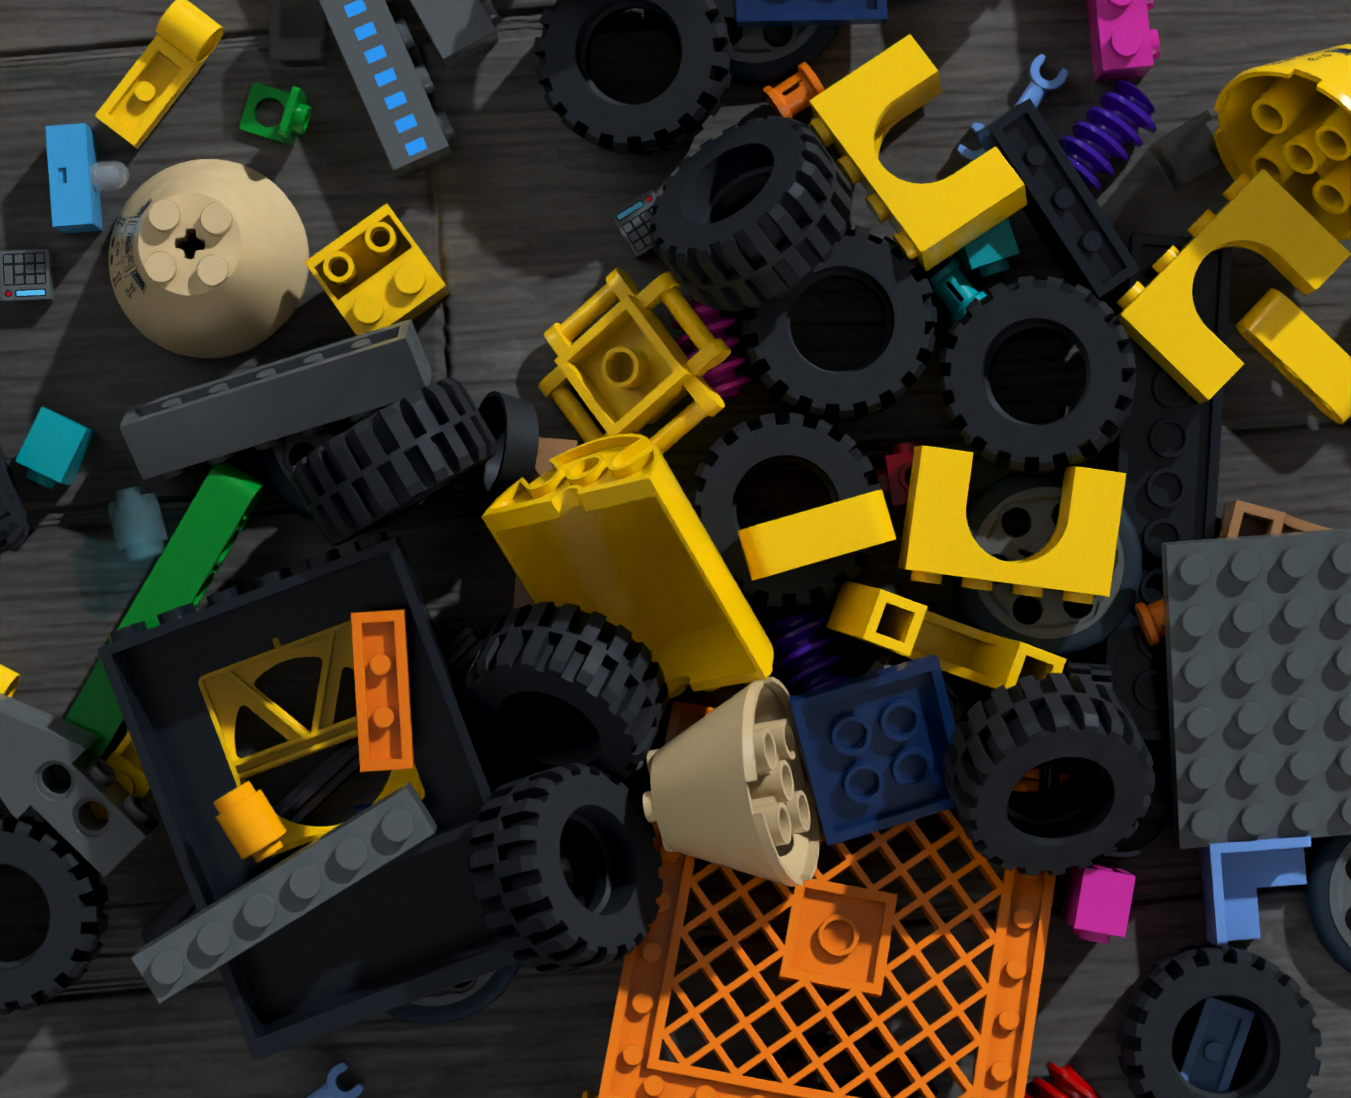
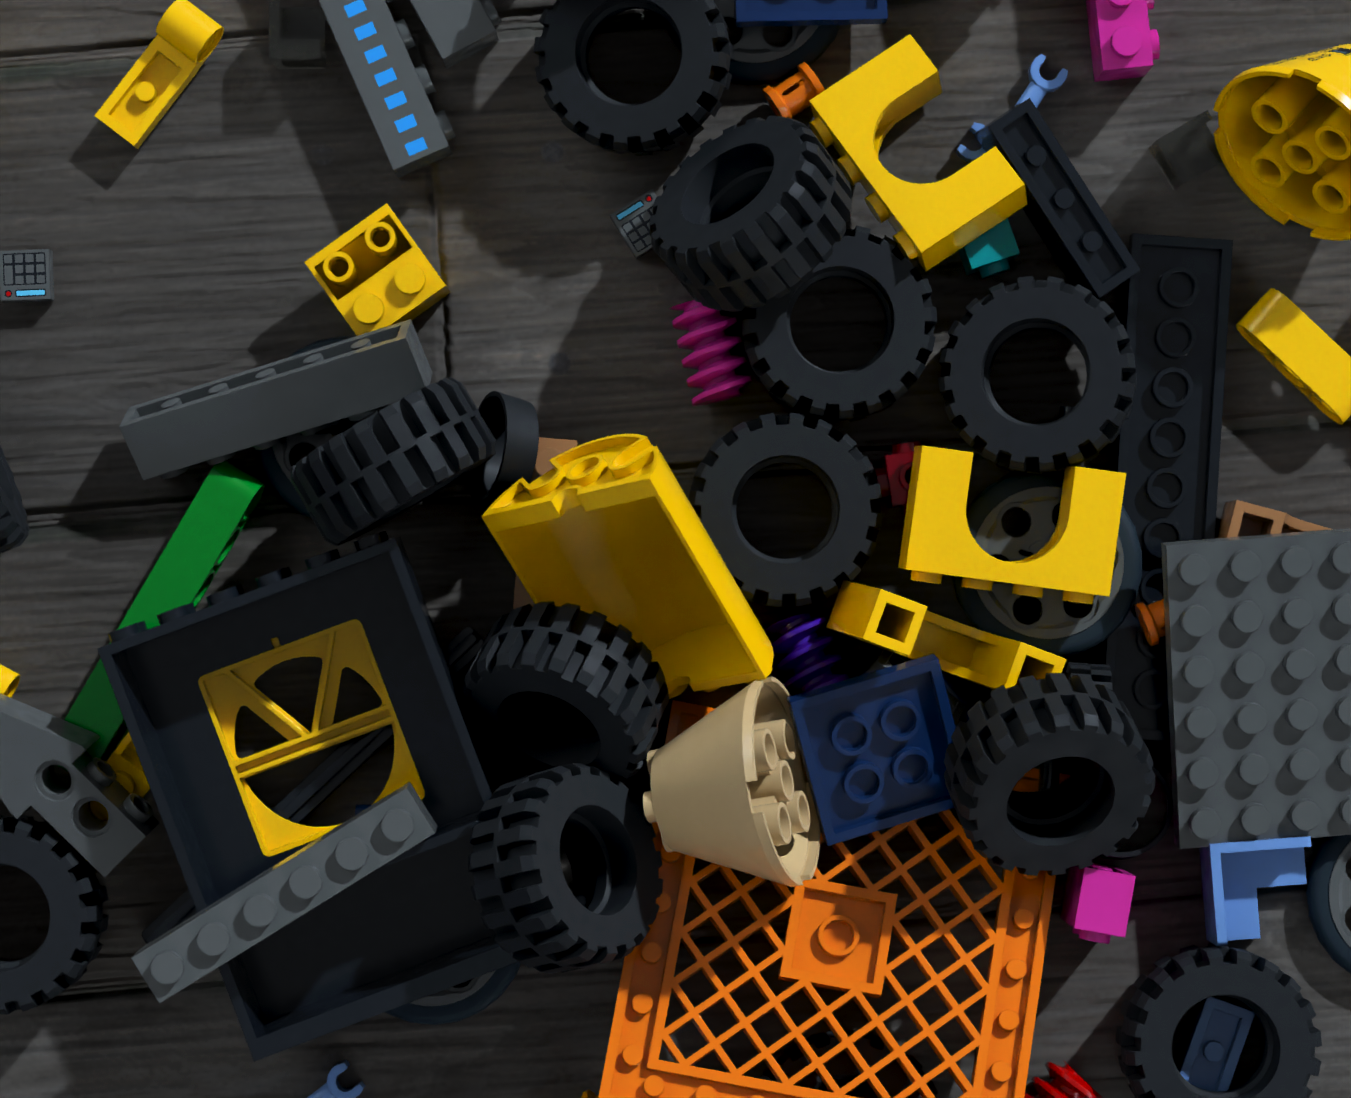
(54, 448): teal brick -> none
(79, 178): dark azure piece -> none
(137, 524): clear light blue brick -> none
(216, 297): tan cone -> none
(250, 822): light orange brick -> none
(295, 116): green bracket -> none
(382, 690): orange plate -> none
(631, 364): yellow brick -> none
(816, 535): yellow beam -> none
(939, 286): teal bush -> none
(1108, 131): dark purple piece -> none
(1257, 218): yellow arch -> none

